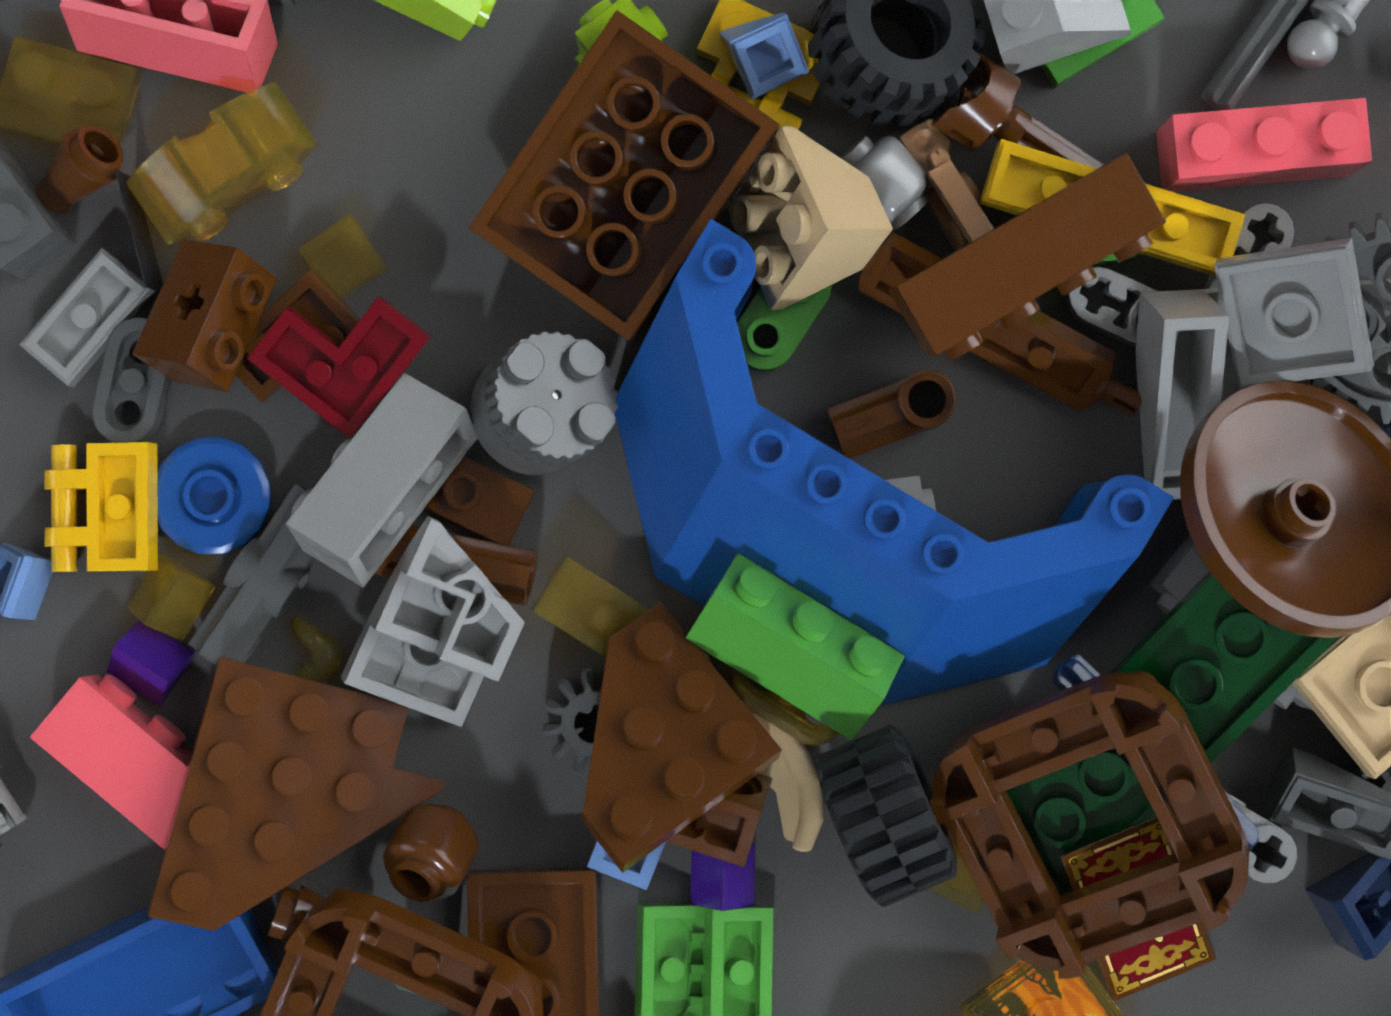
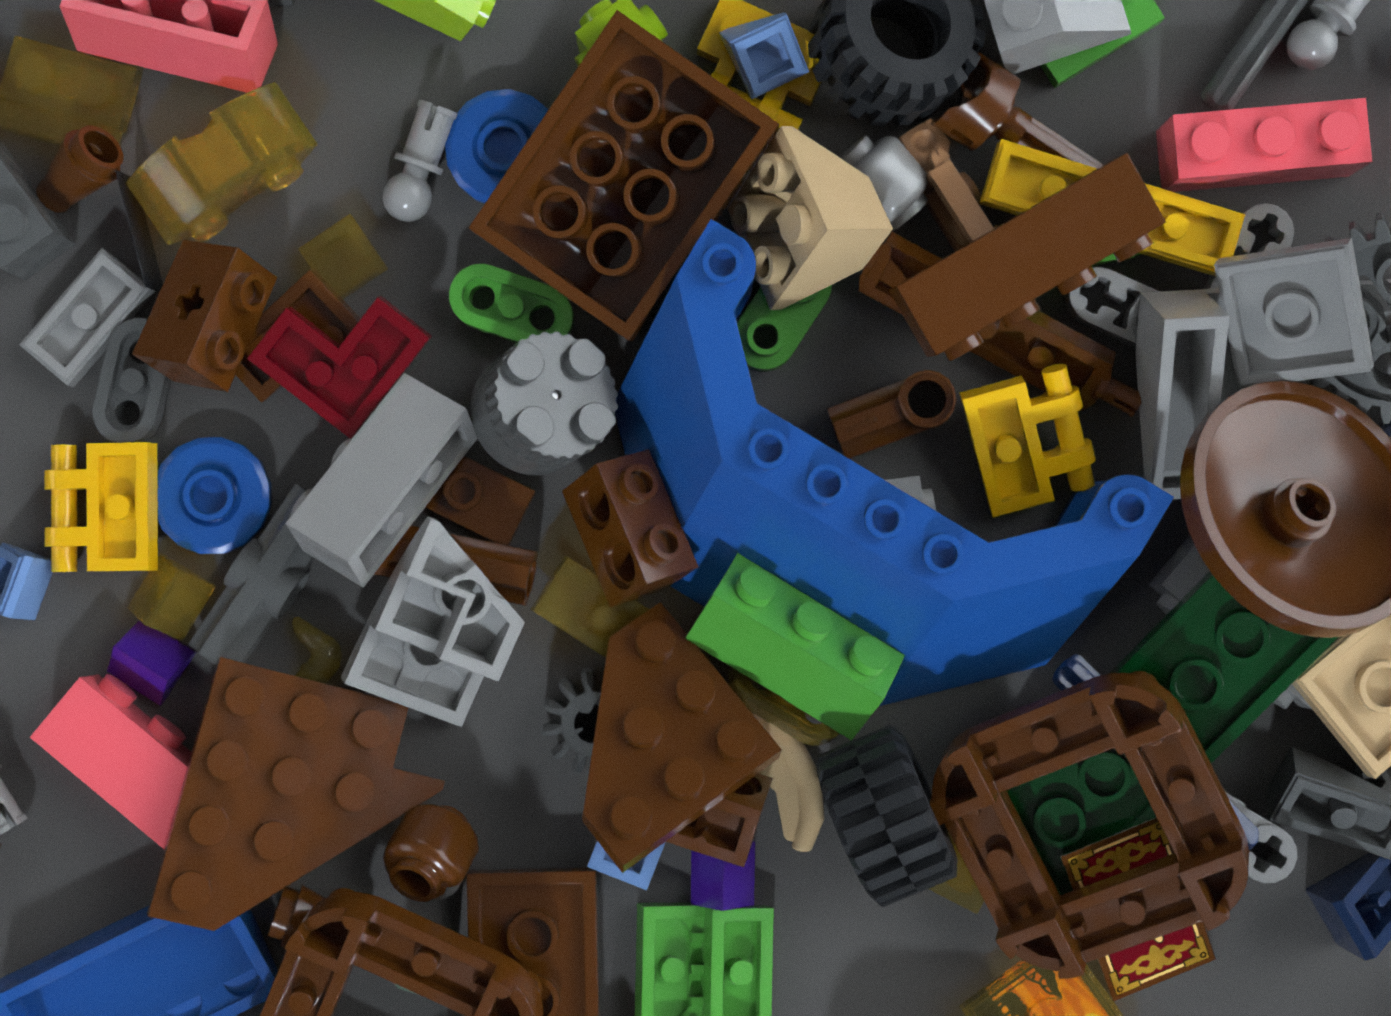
(407, 193): none -> light grey pin
(489, 138): none -> blue wheel
(513, 304): none -> bright green plate
(629, 528): none -> reddish brown brick
(1008, 442): none -> yellow plate

